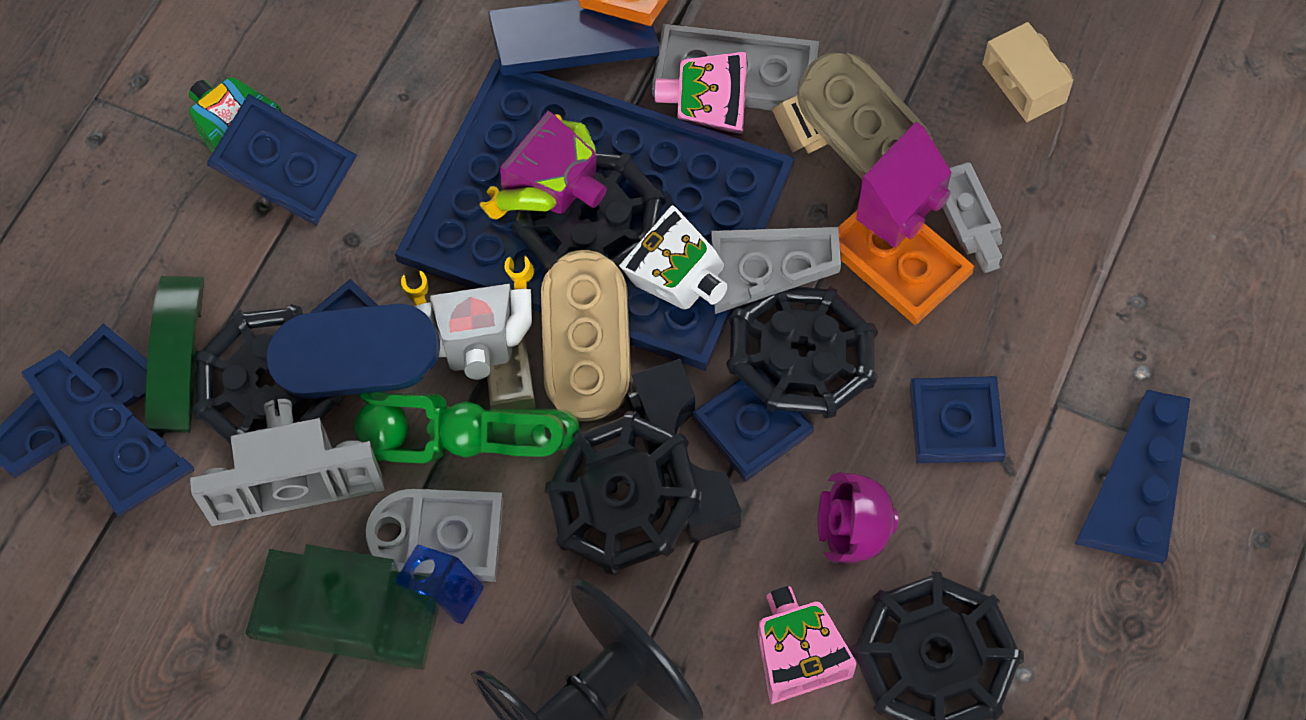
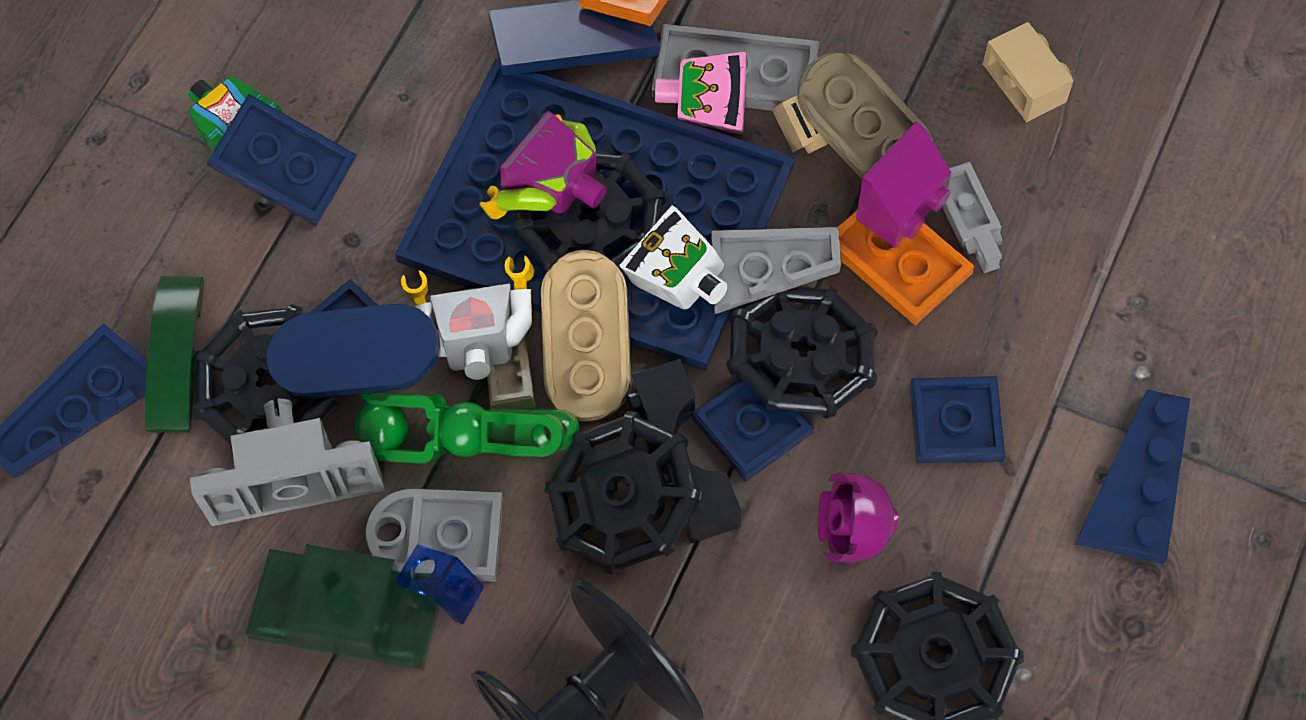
(110, 443): dark blue wing -> none
(800, 647): torso -> none

